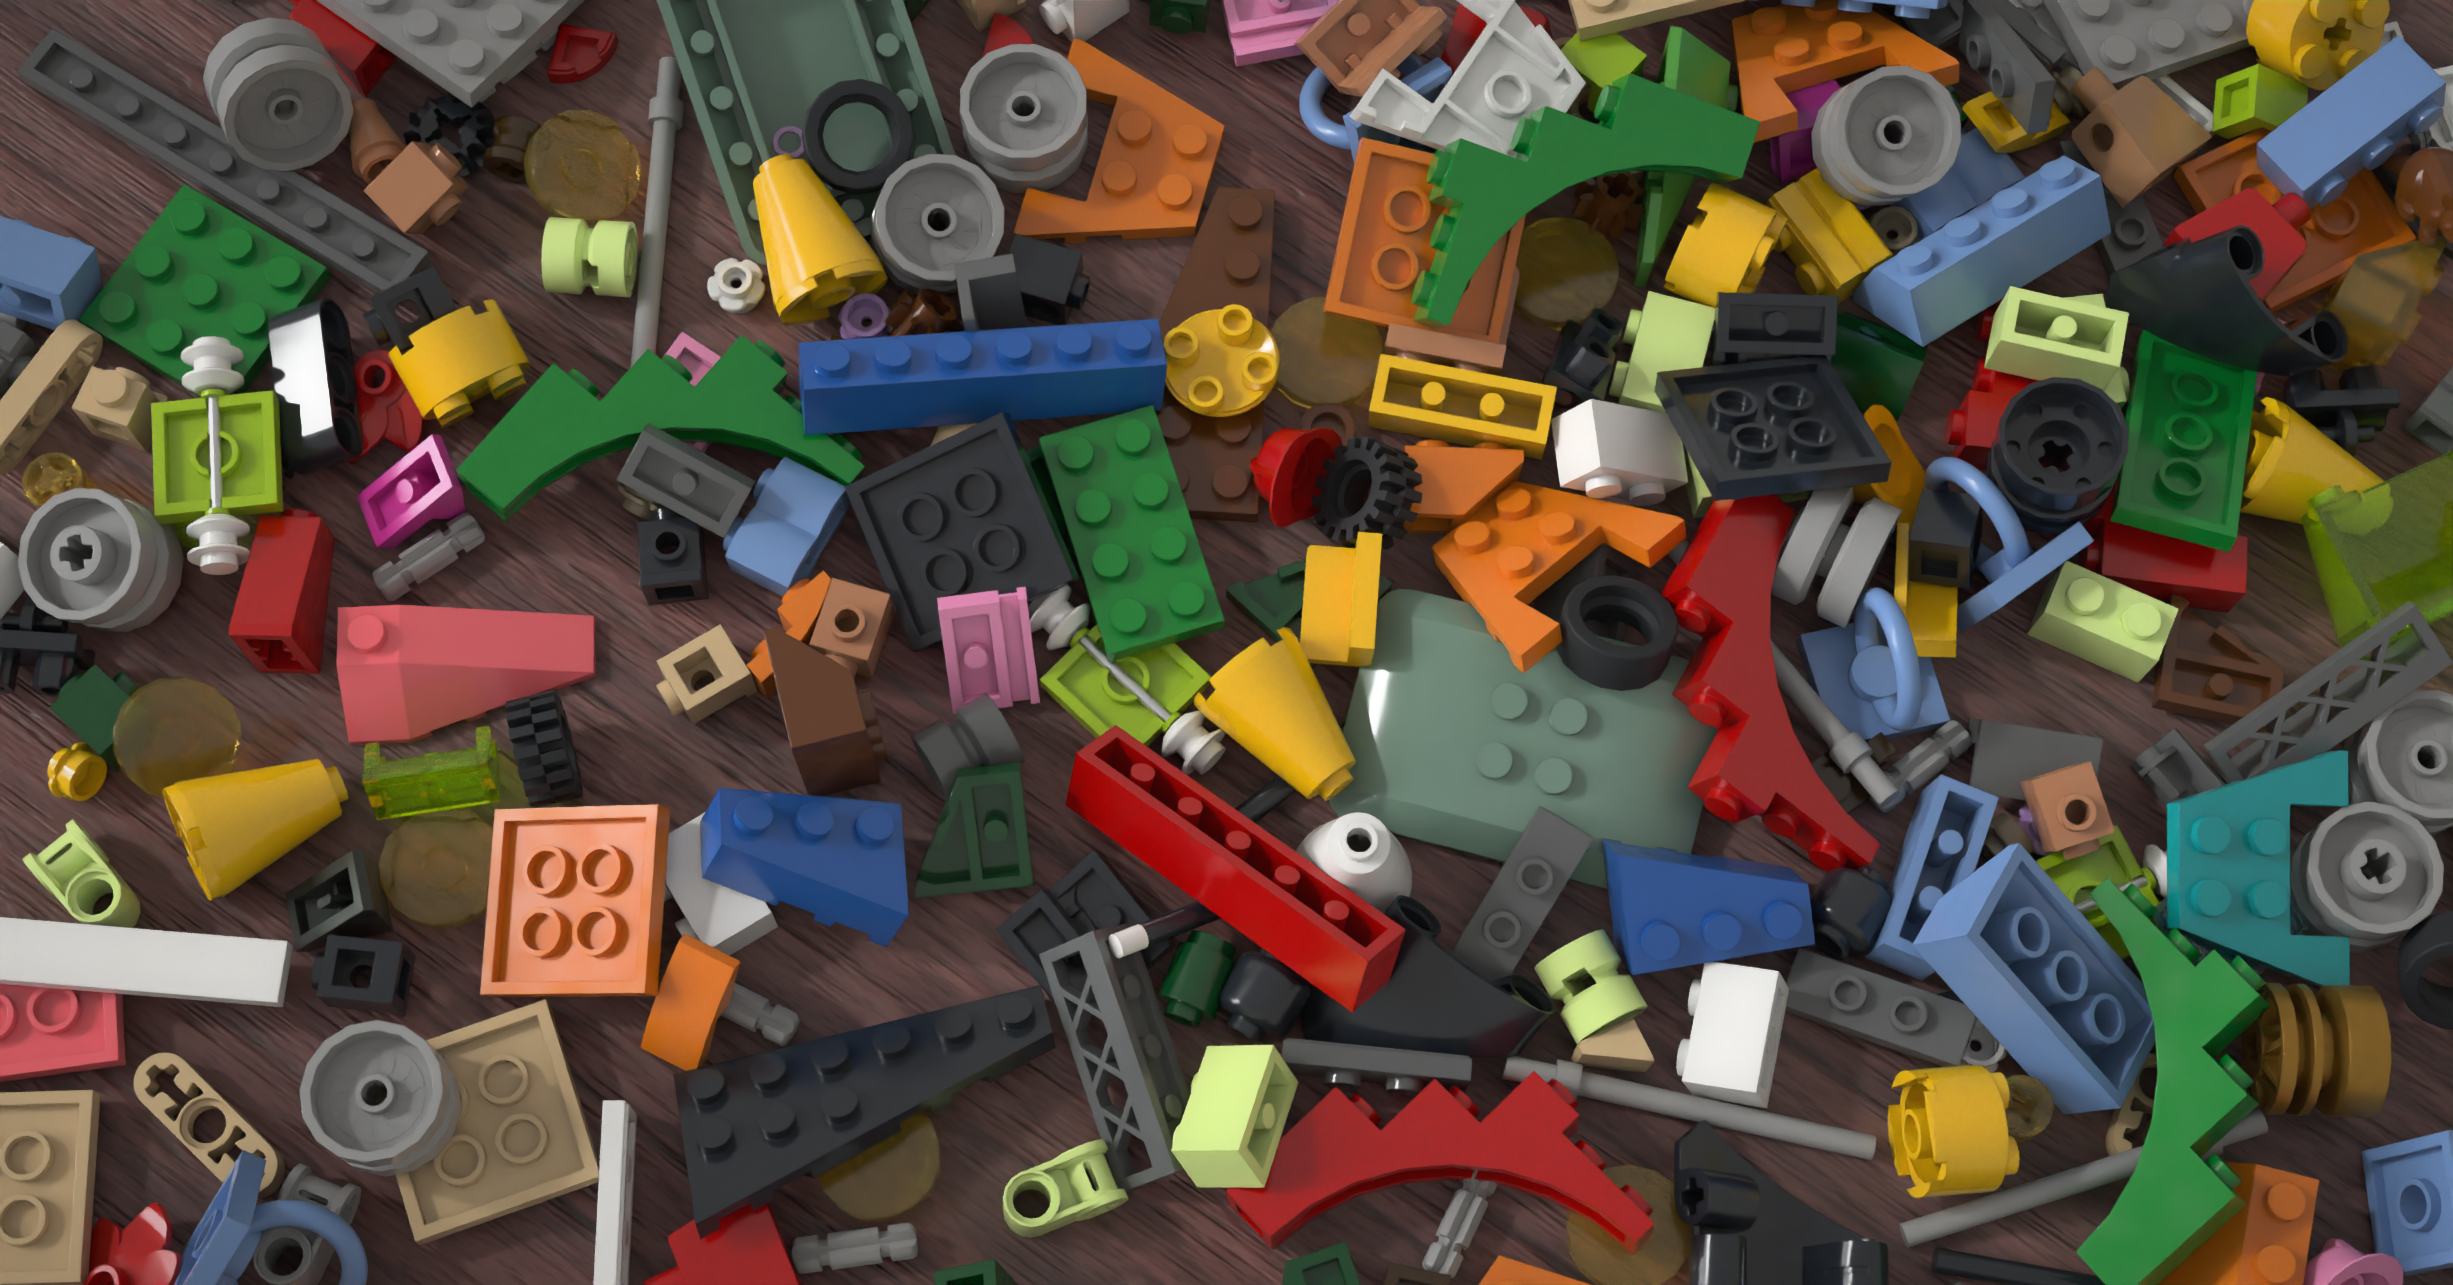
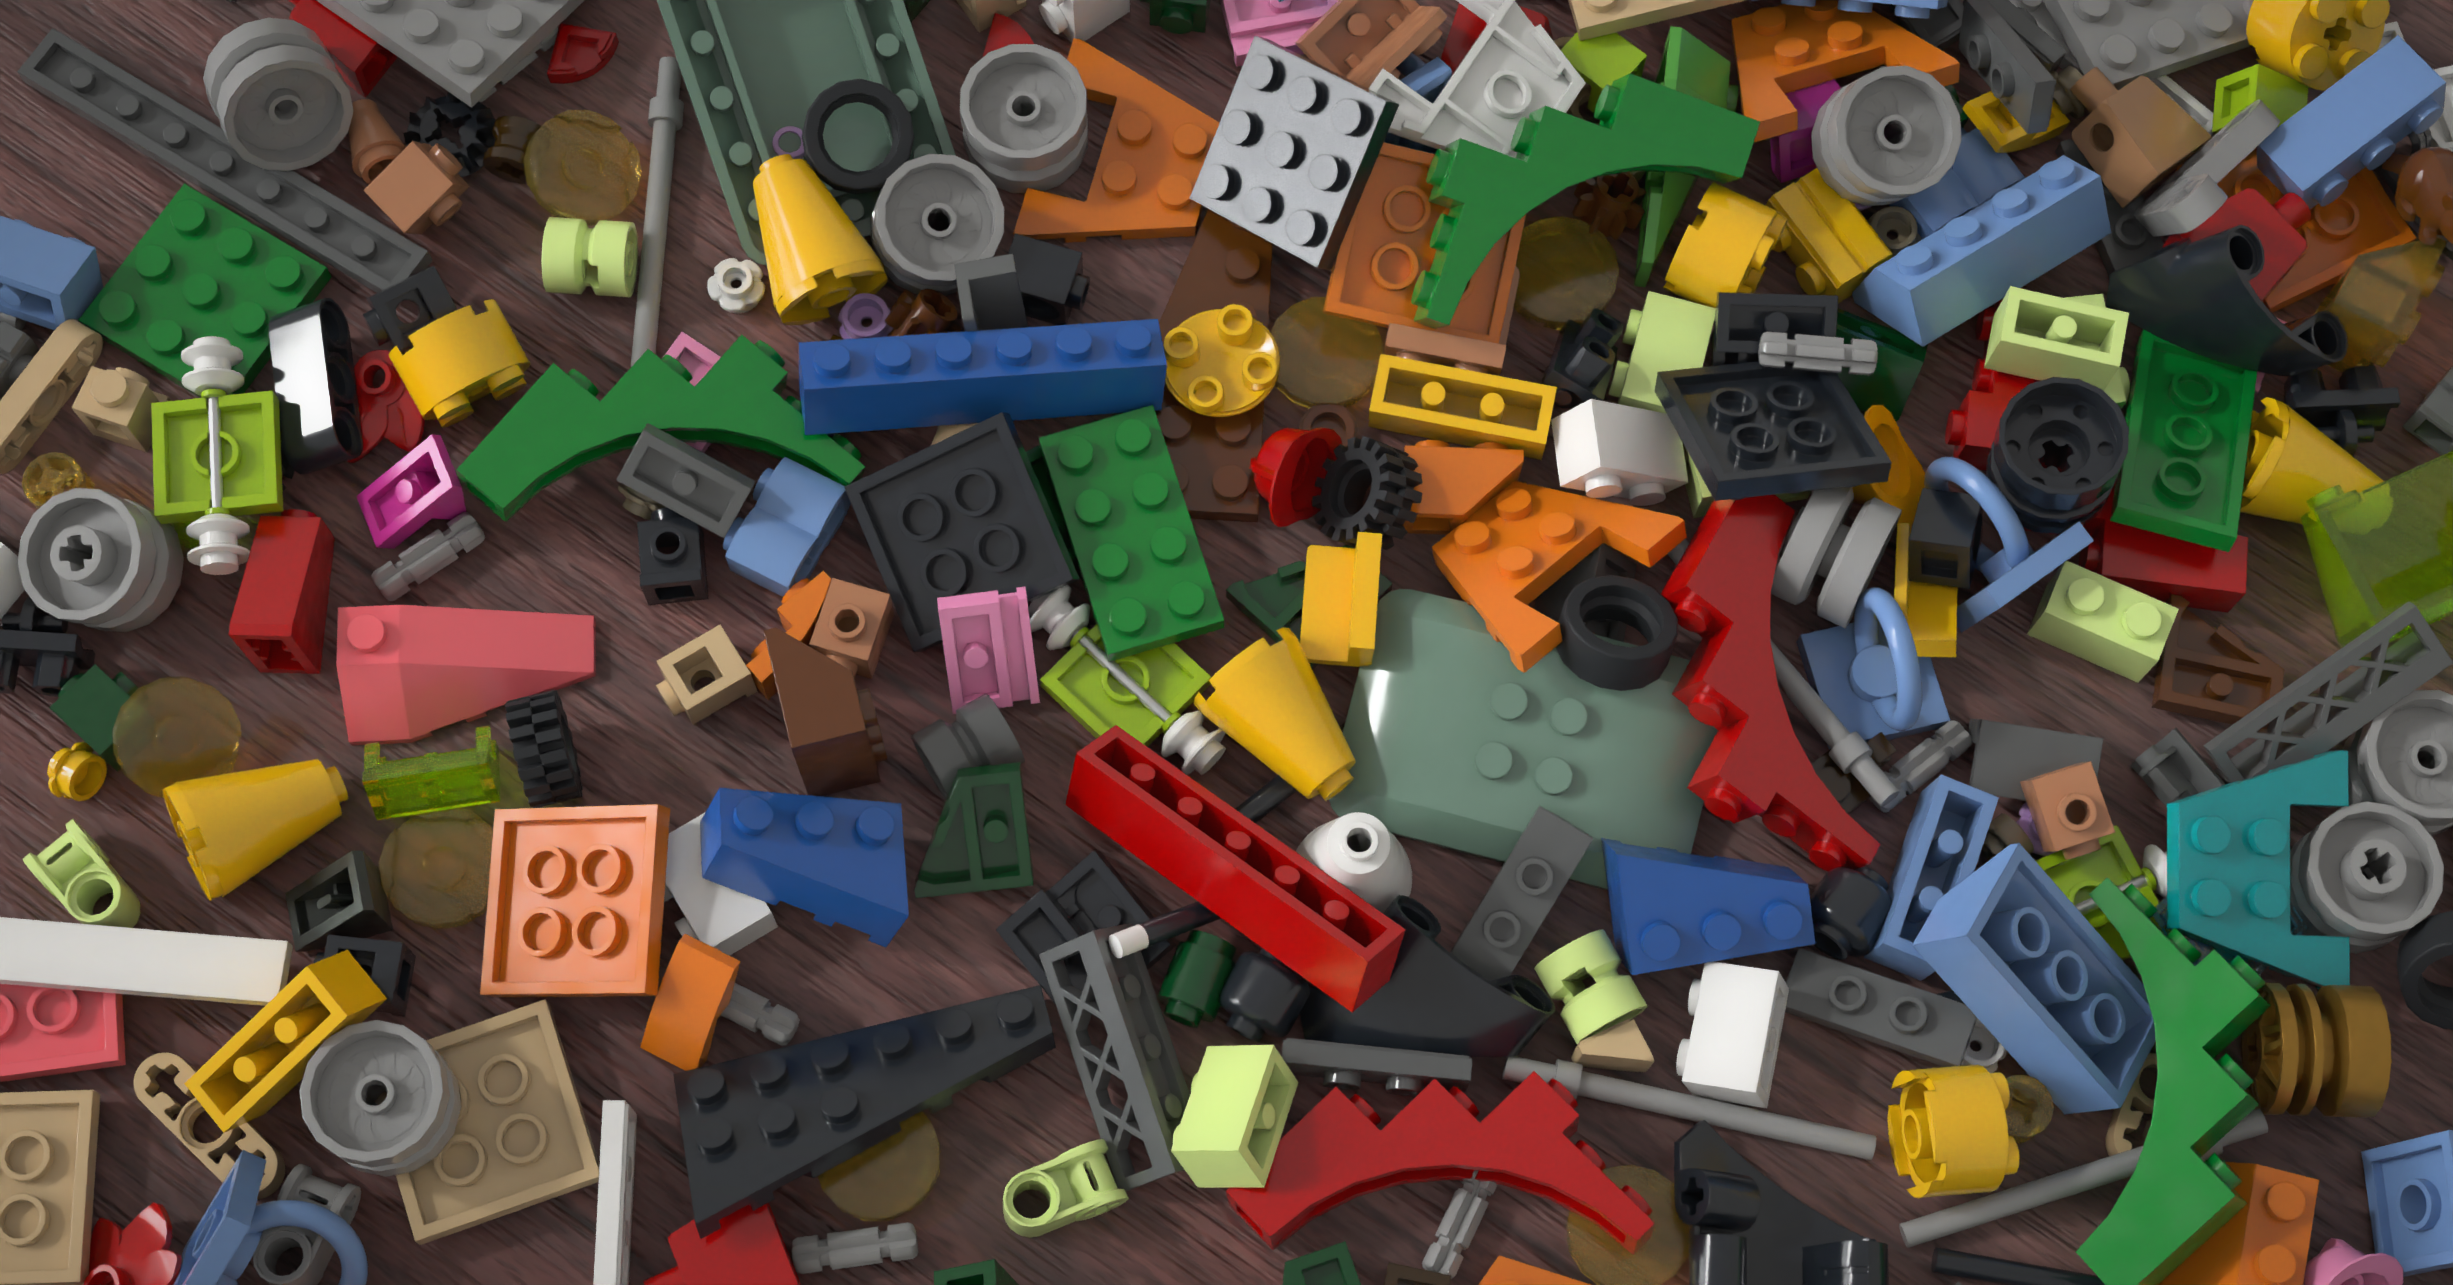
(278, 1042): none -> yellow brick
(1293, 152): none -> plate
(1818, 353): none -> light grey axle
(2192, 190): none -> light grey beam

